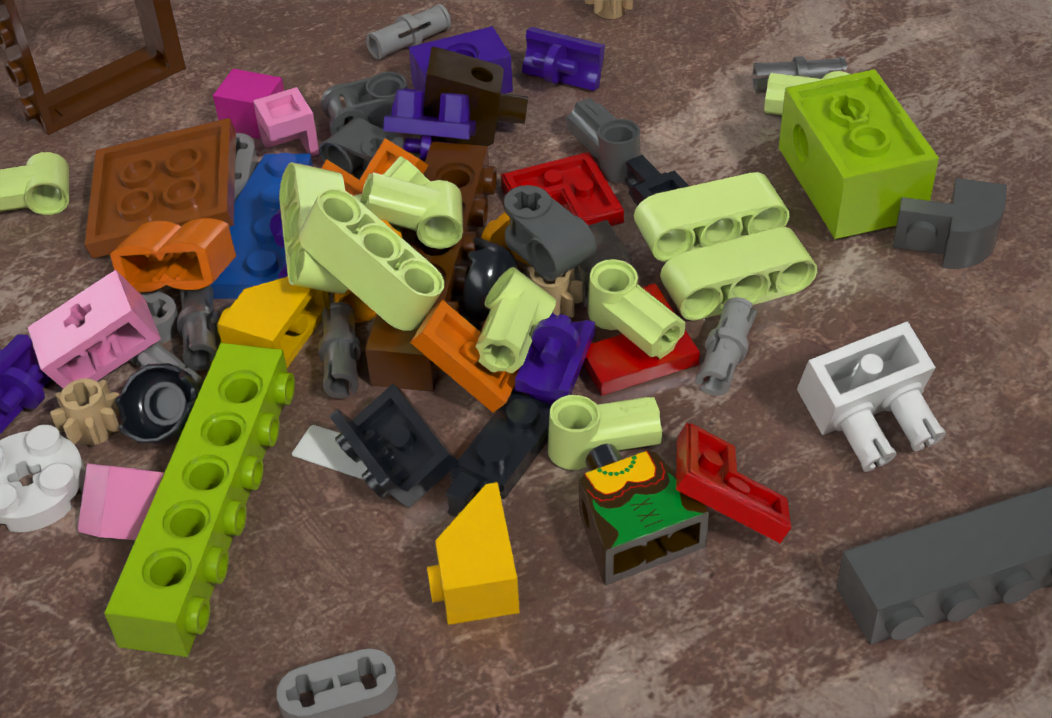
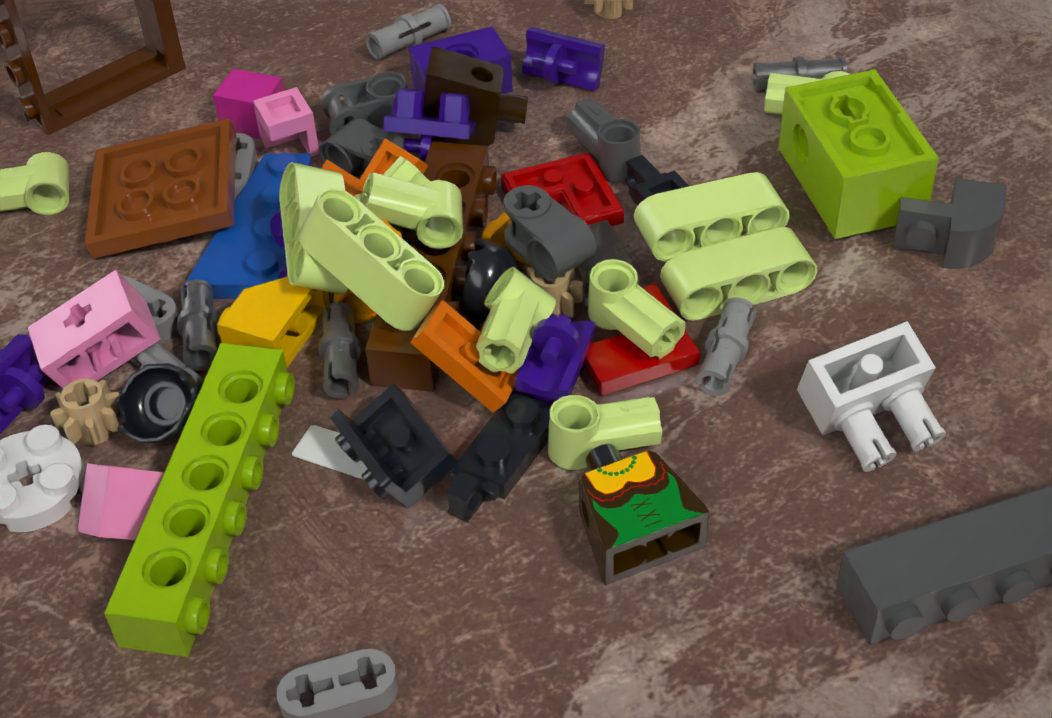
(175, 254): orange brick -> none
(476, 563): yellow slope -> none
(709, 474): red tile -> none

